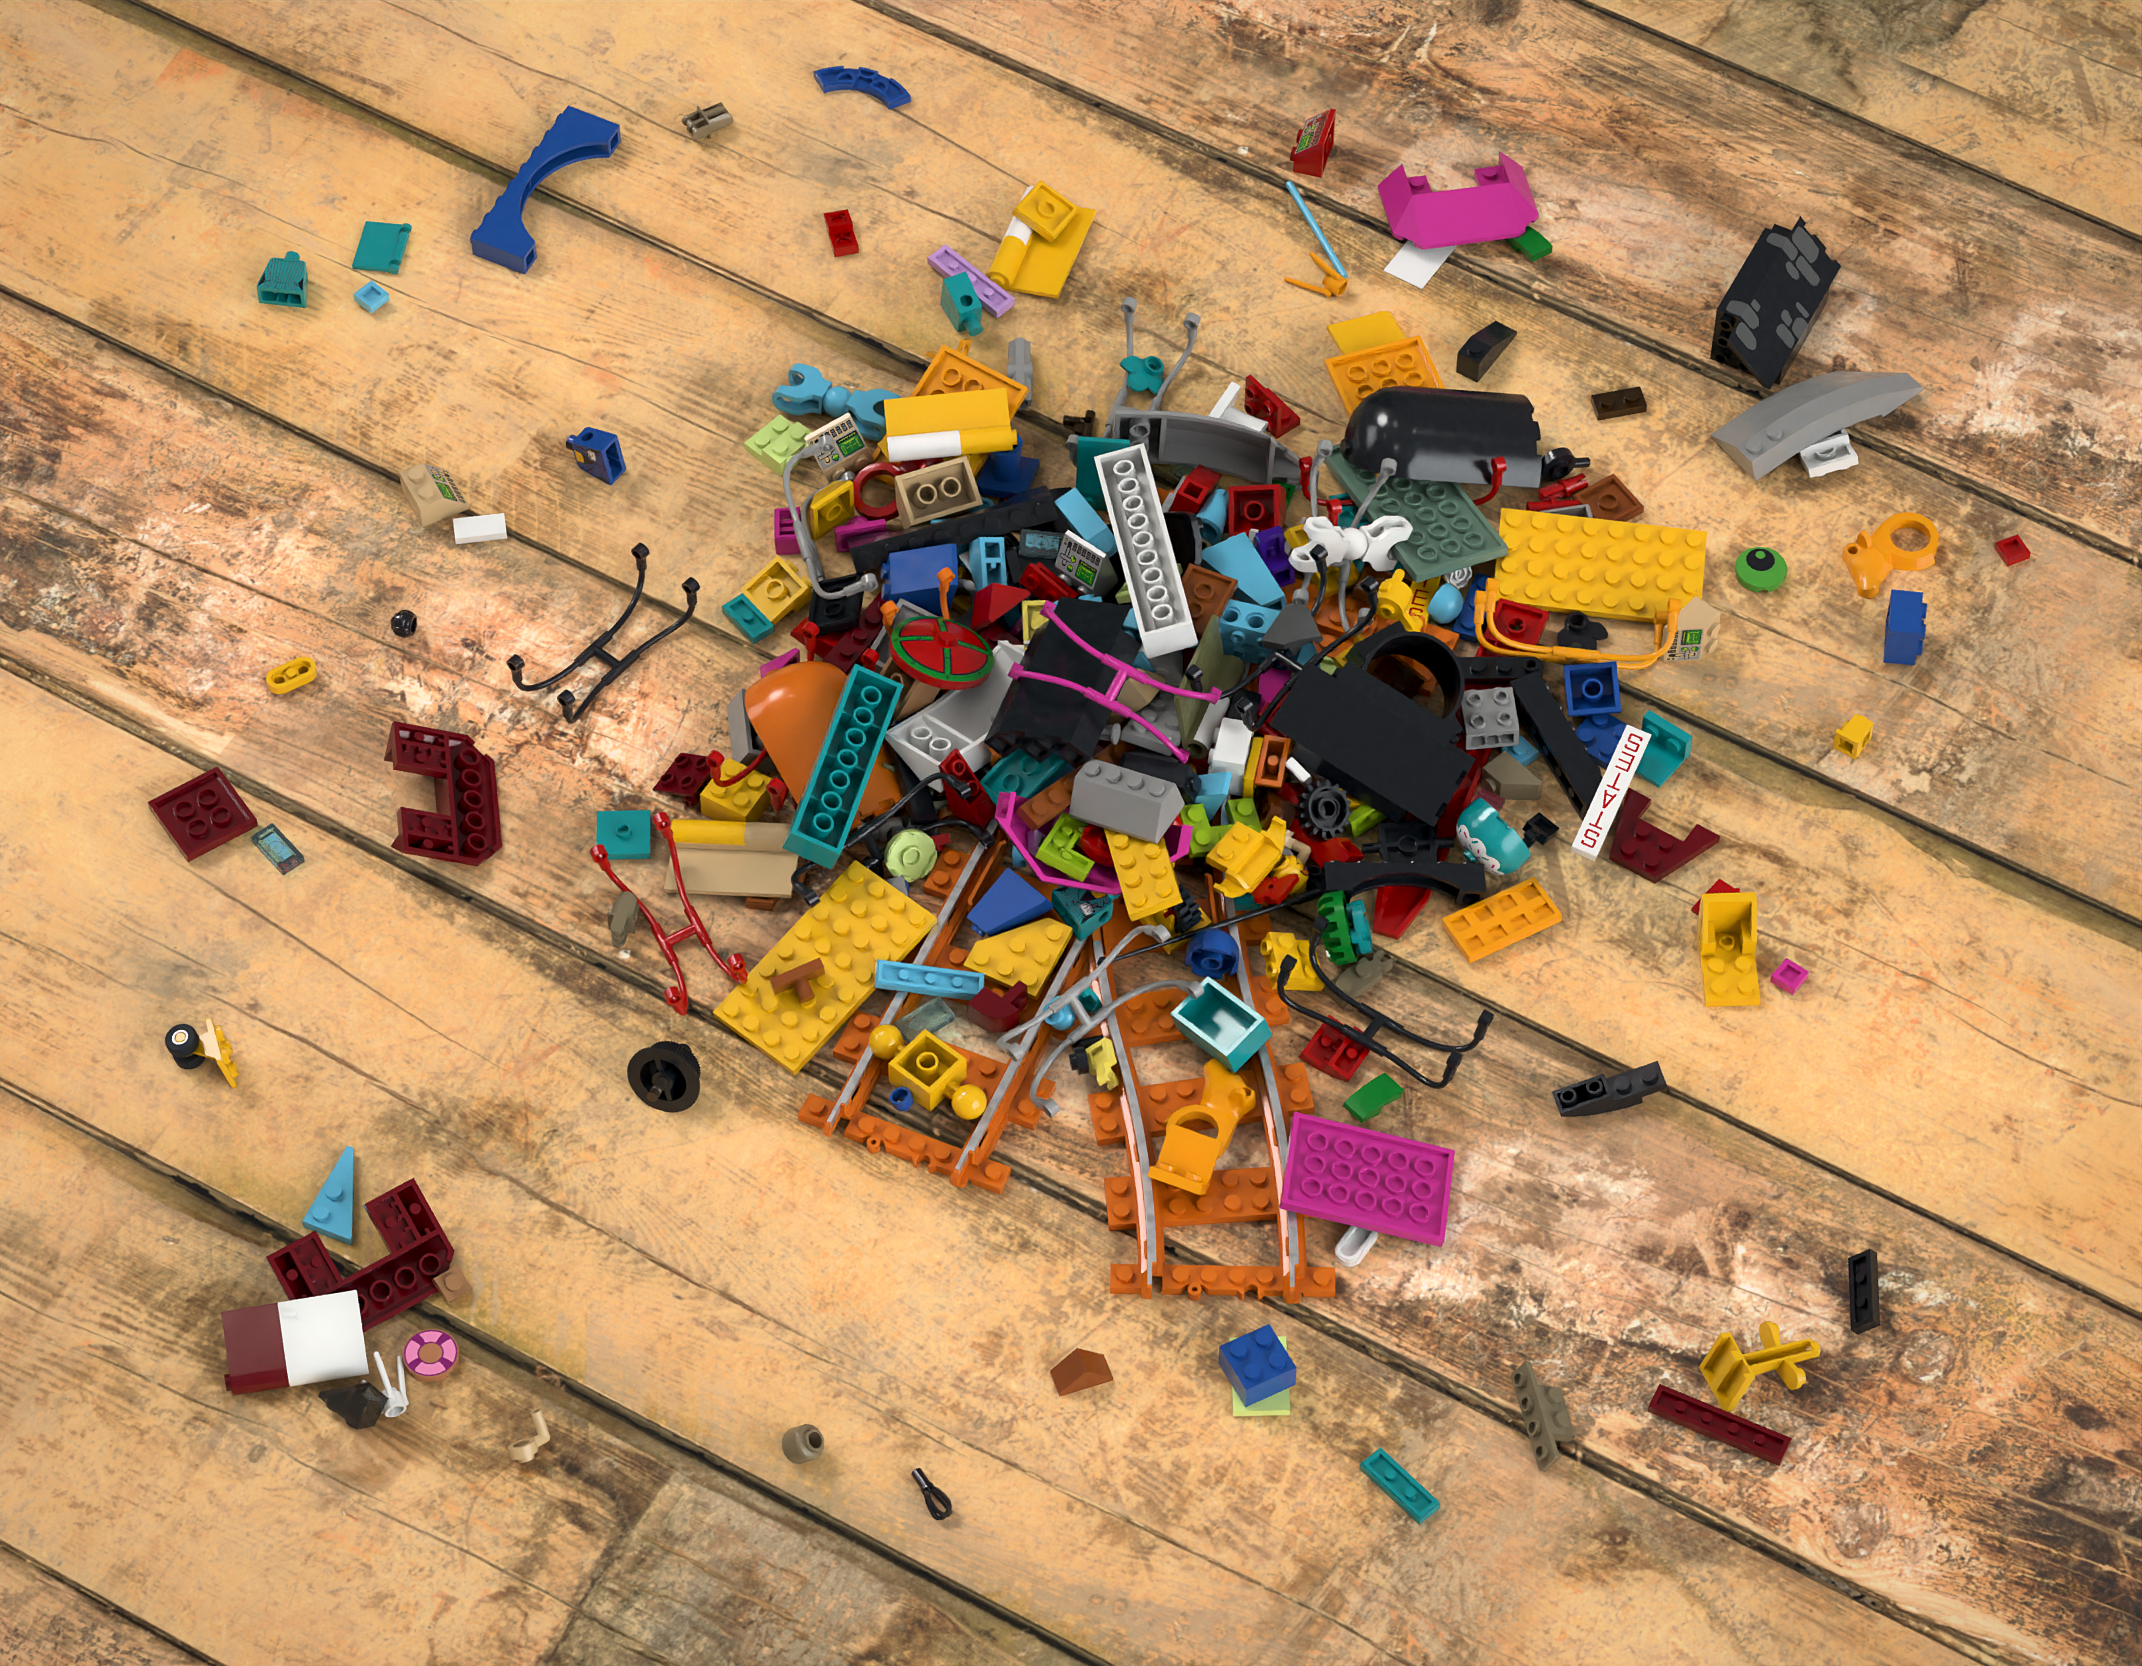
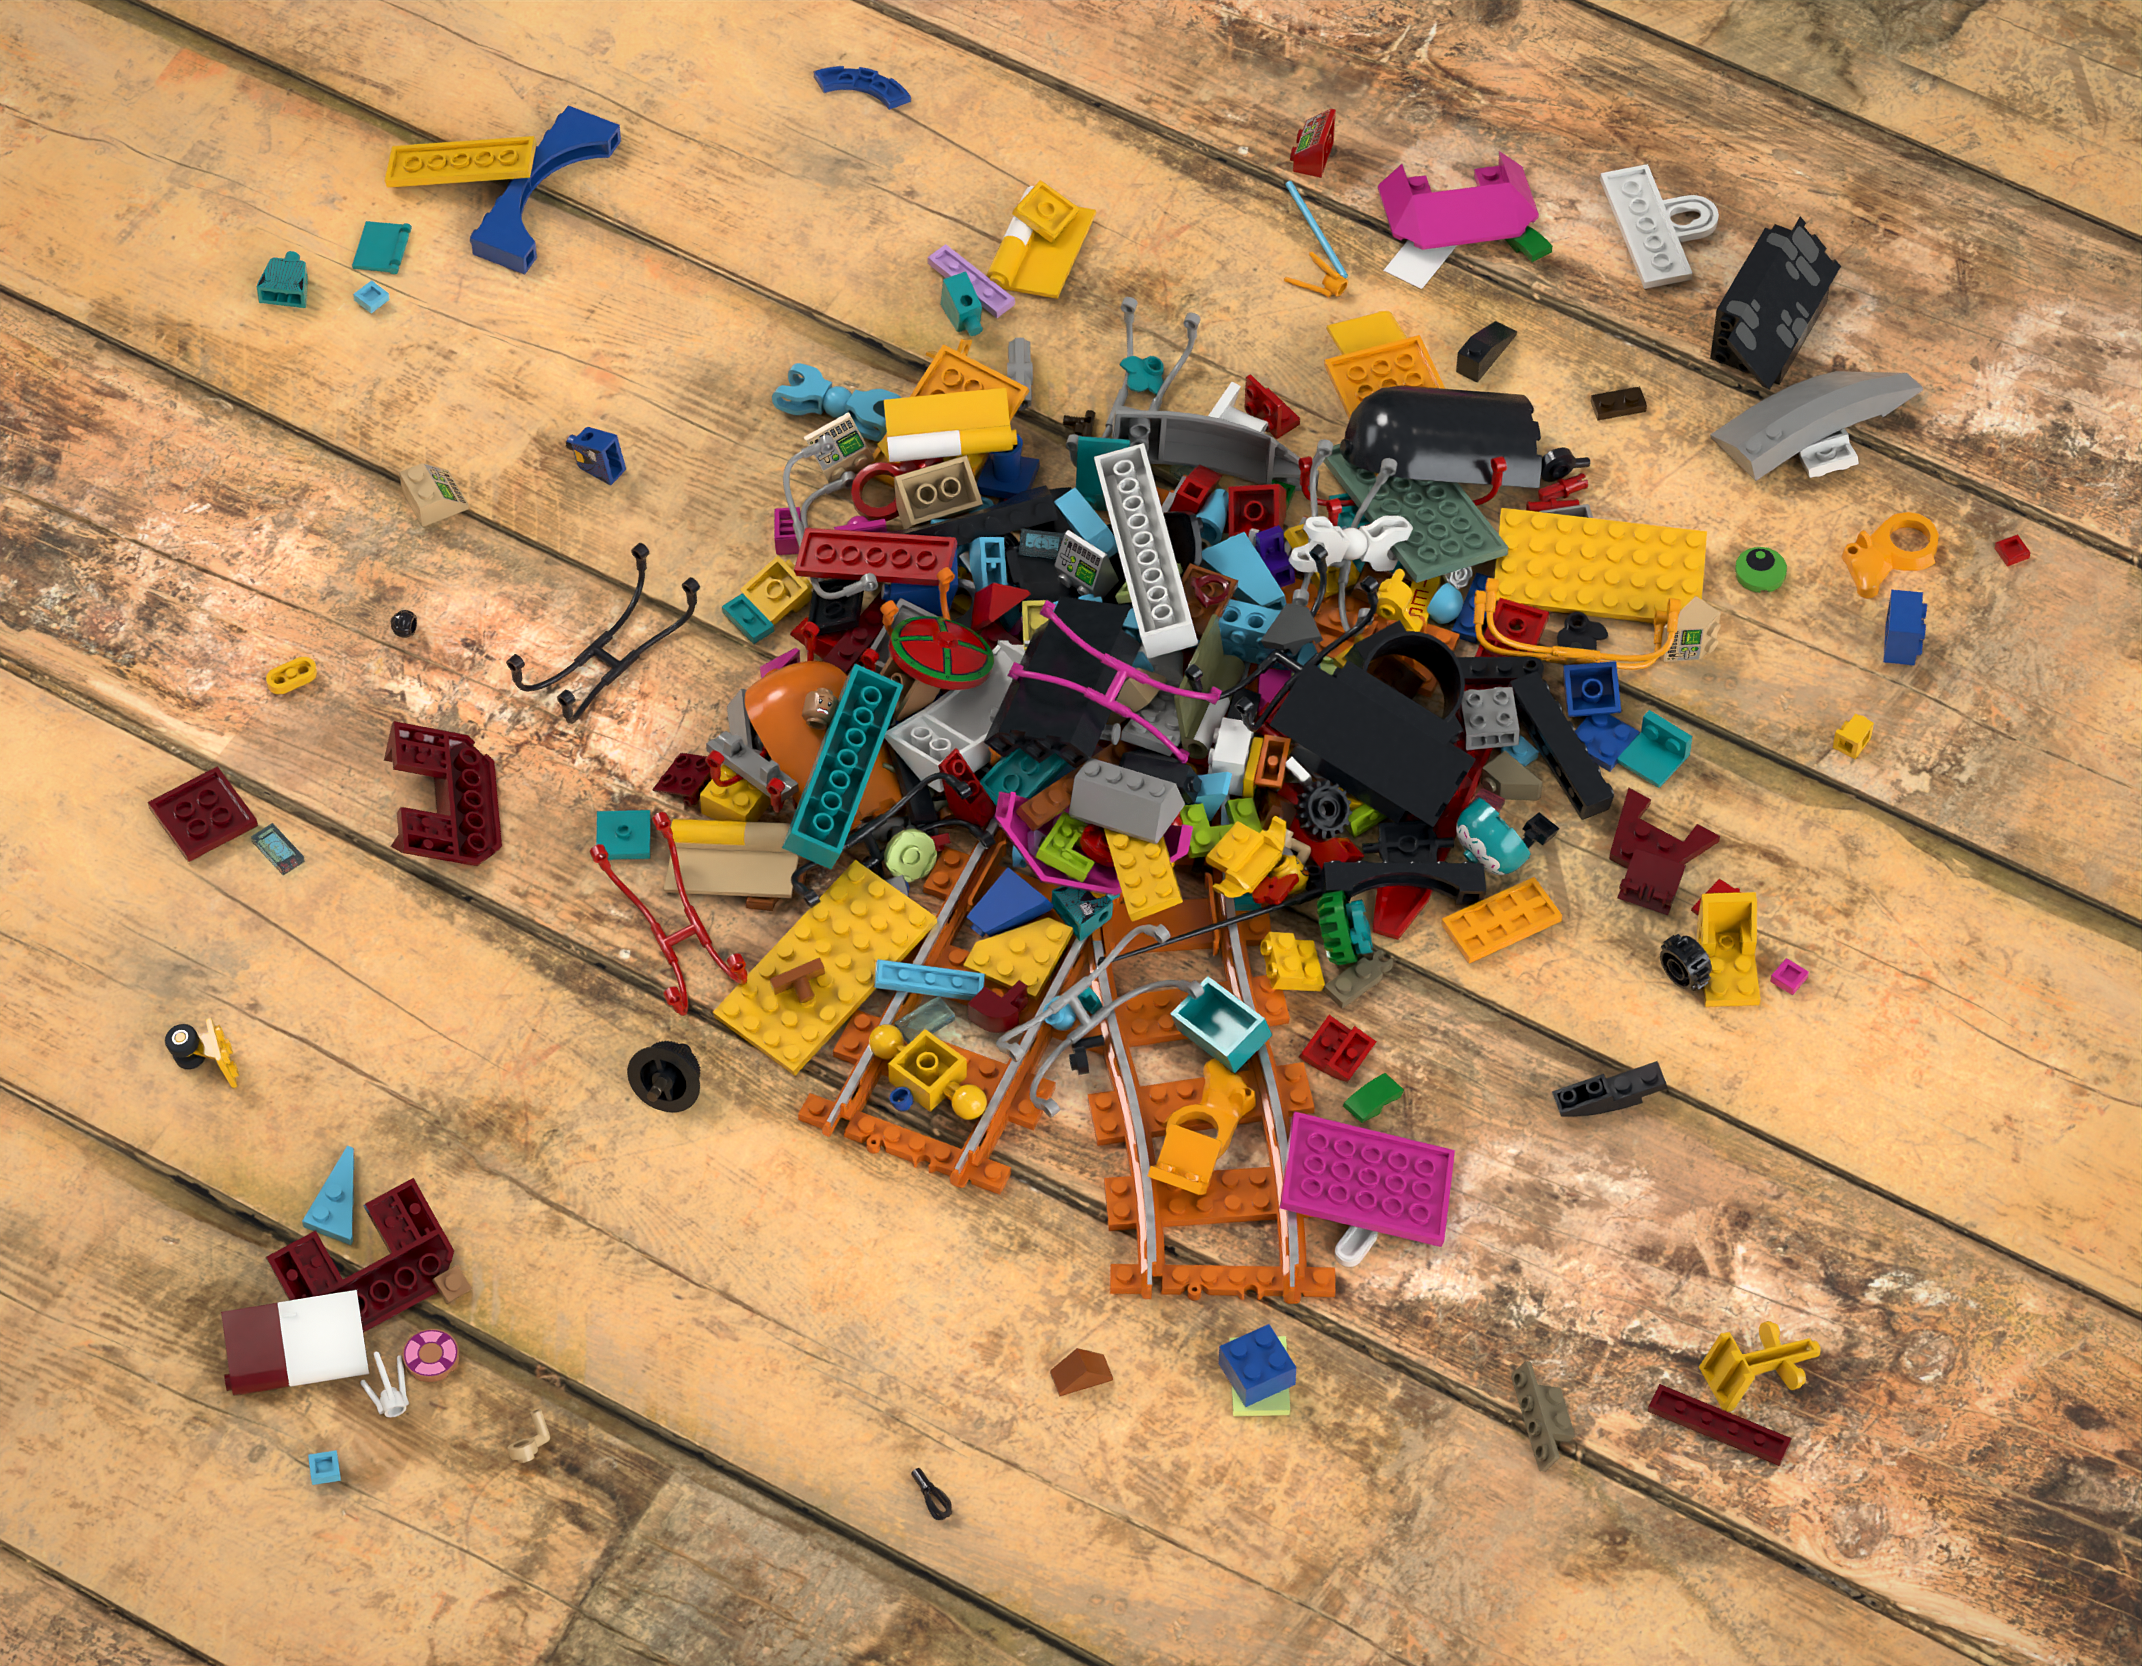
(324, 1467): none -> medium azure plate
(356, 1403): clear smoke slope -> none
(460, 161): none -> yellow plate
(479, 528): white tile -> none
(623, 917): dark tan arm -> none
(705, 121): dark tan arm -> none
(750, 764): none -> light grey hinge
(778, 443): yellowish green plate -> none
(803, 1443): dark tan head -> none
(819, 708): none -> medium nougat head
(831, 508): yellow slope -> none
(841, 233): red slope -> none
(886, 555): none -> red plate
(1045, 583): red bracket -> none
(1100, 1060): light yellow plate -> none
(1179, 919): plate -> none
(1205, 600): none -> dark red piece
(1212, 954): blue cylinder -> none
(1378, 1019): black bar -> none
(1399, 1486): teal tile -> none
(1610, 500): dark orange tile -> none
(1610, 793): white tile -> none
(1648, 228): none -> white plate
(1651, 881): none -> dark red hinge
(1685, 962): none -> black gear
(1864, 1291): black plate -> none

